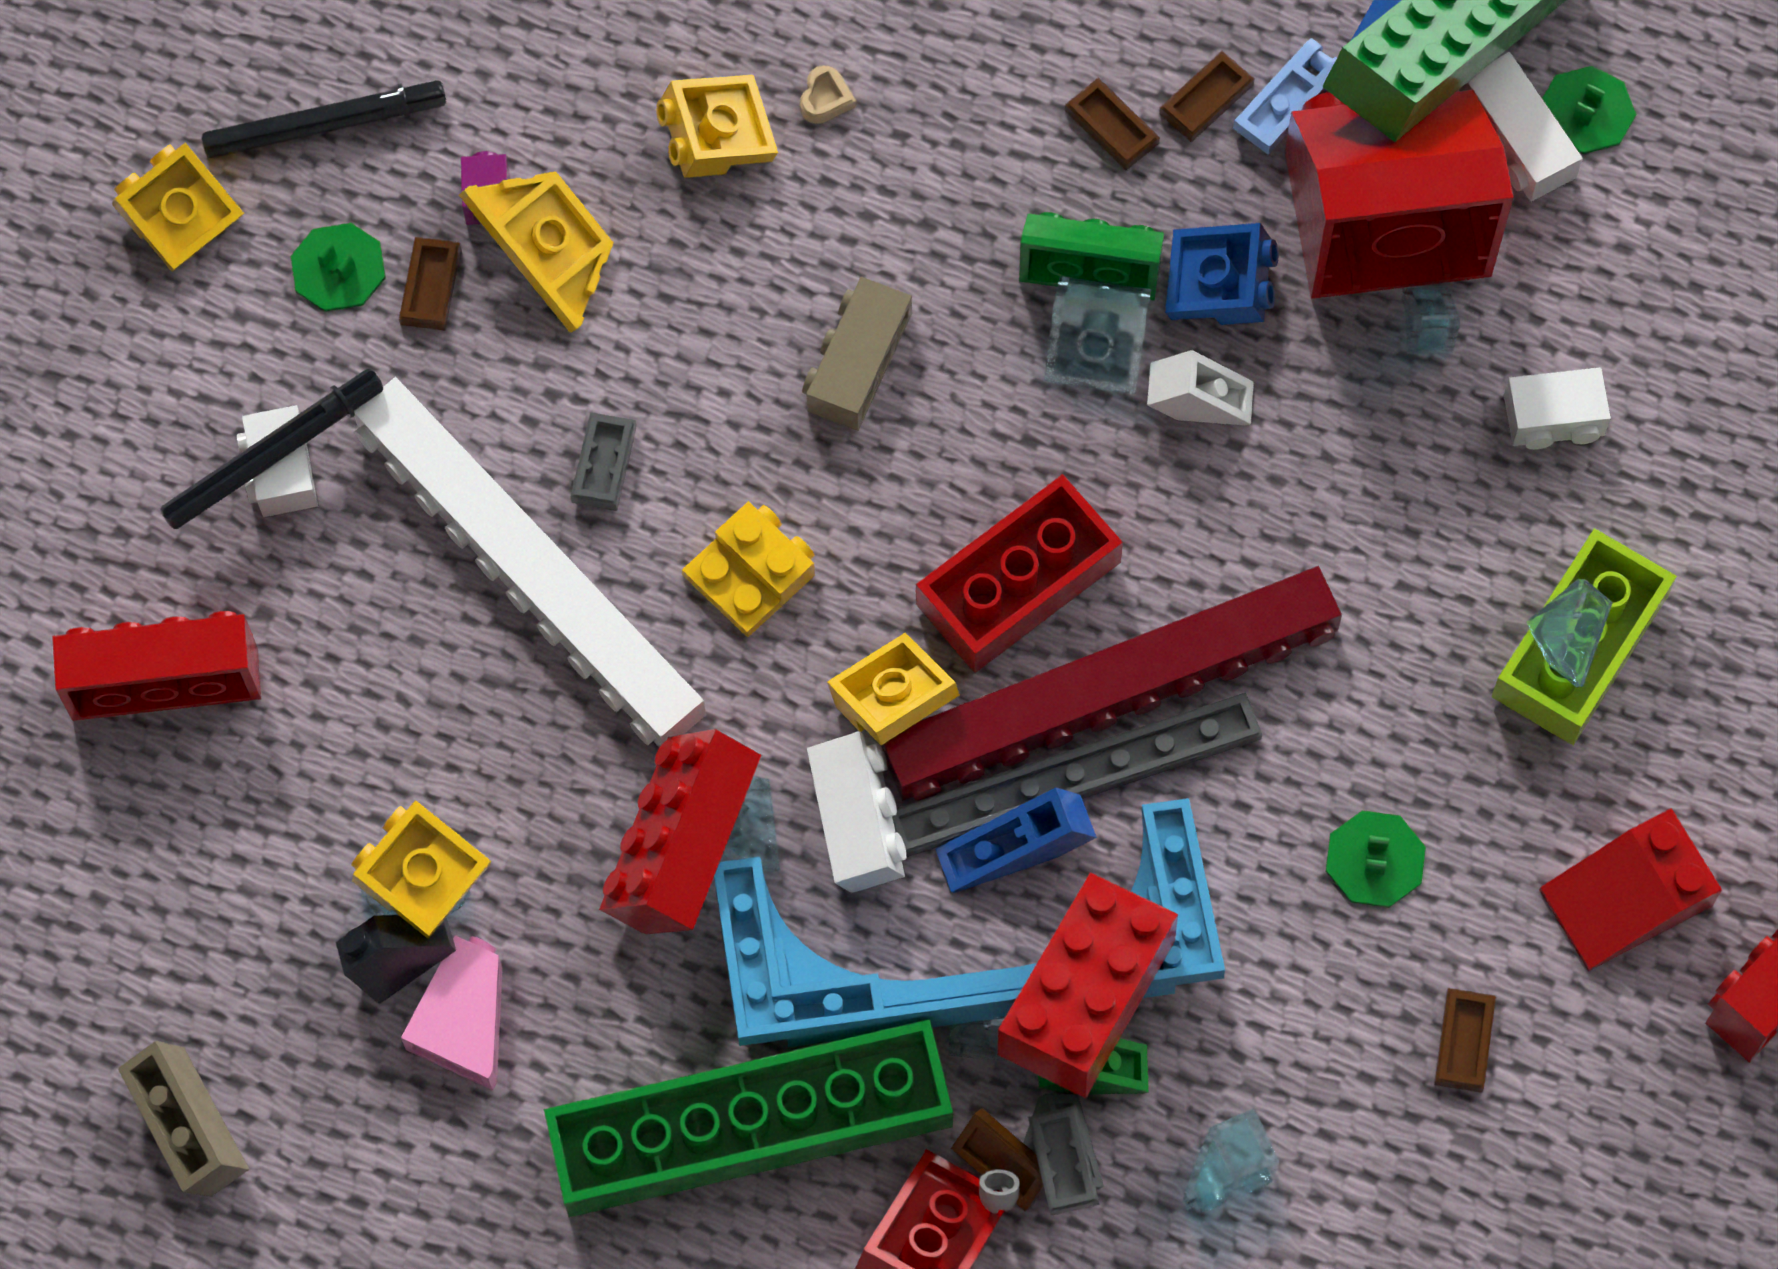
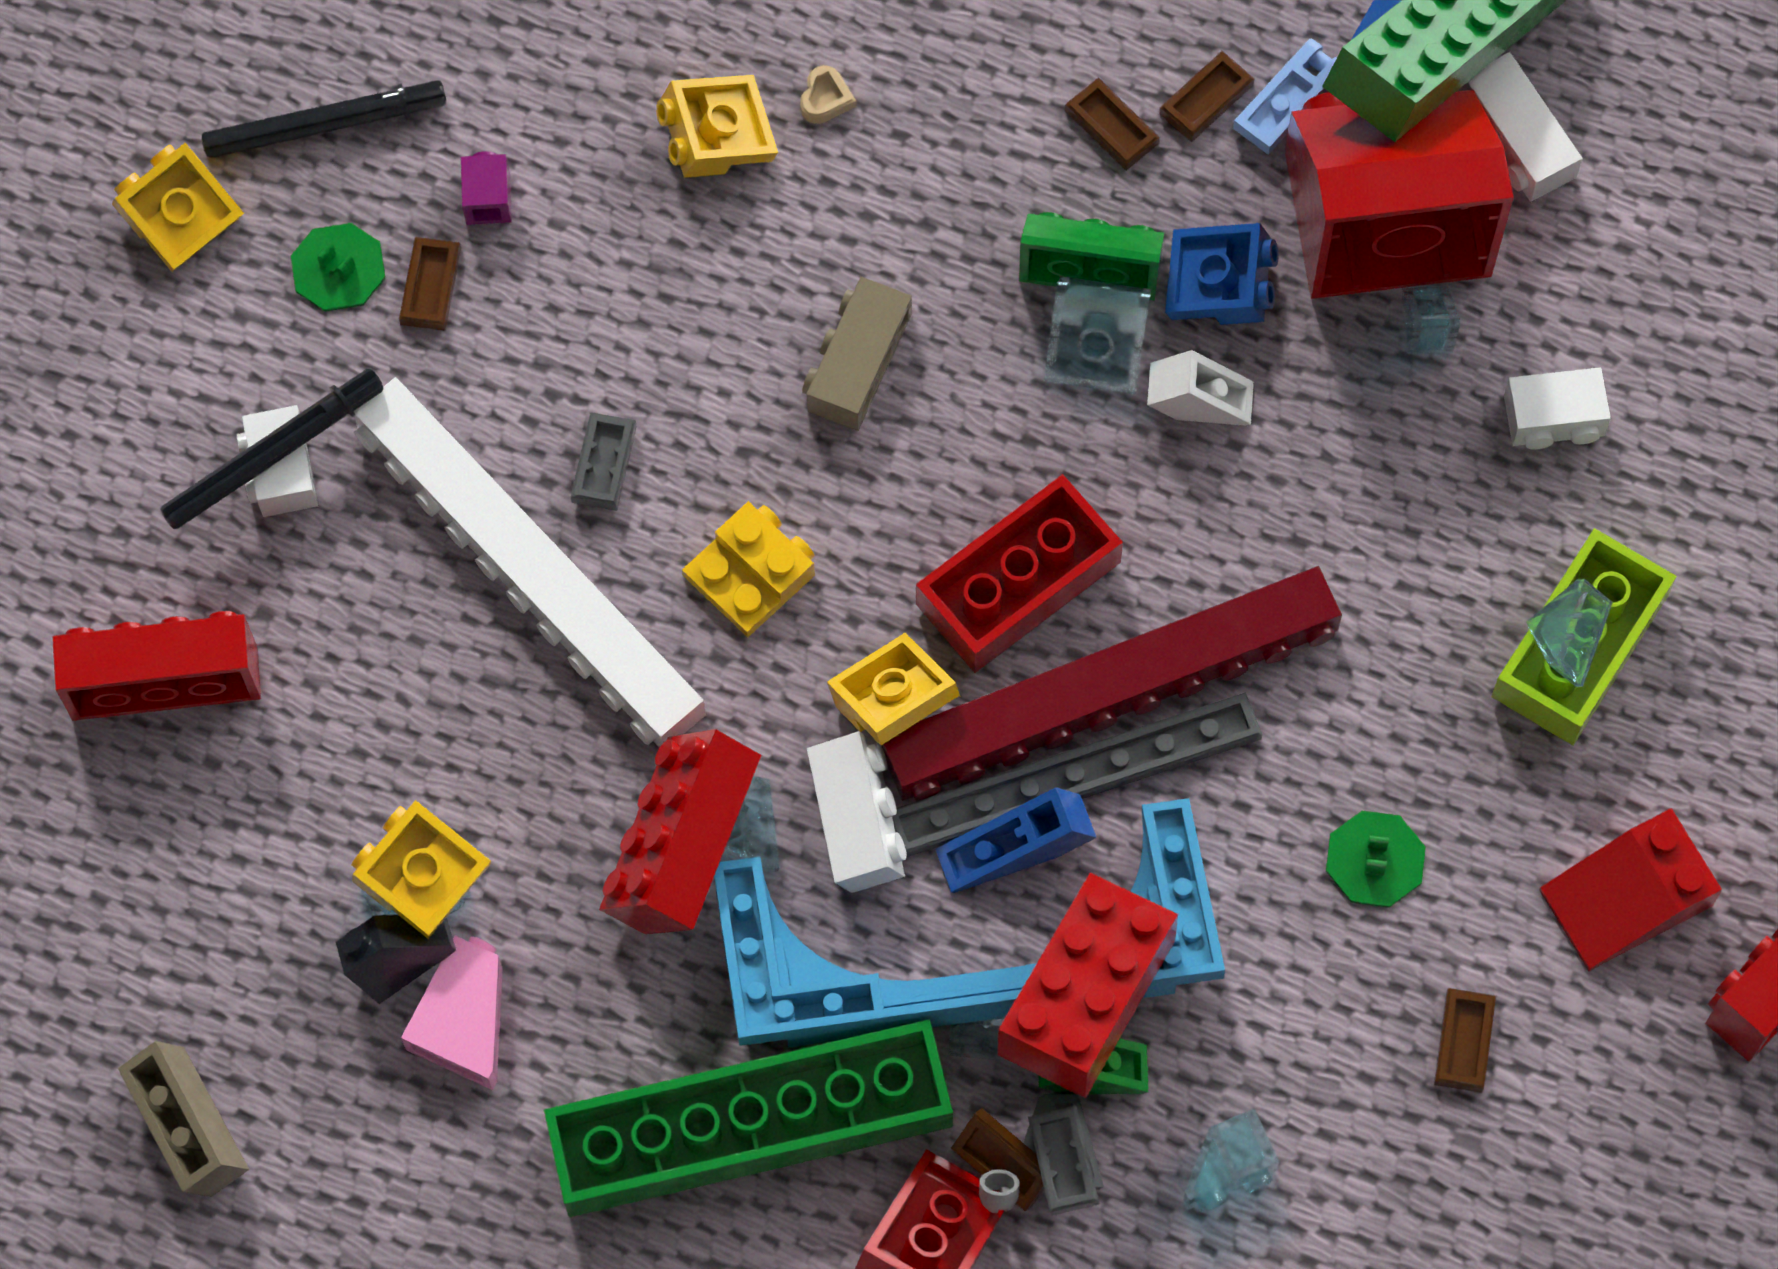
(546, 238): yellow wing -> none
(1590, 108): green piece -> none

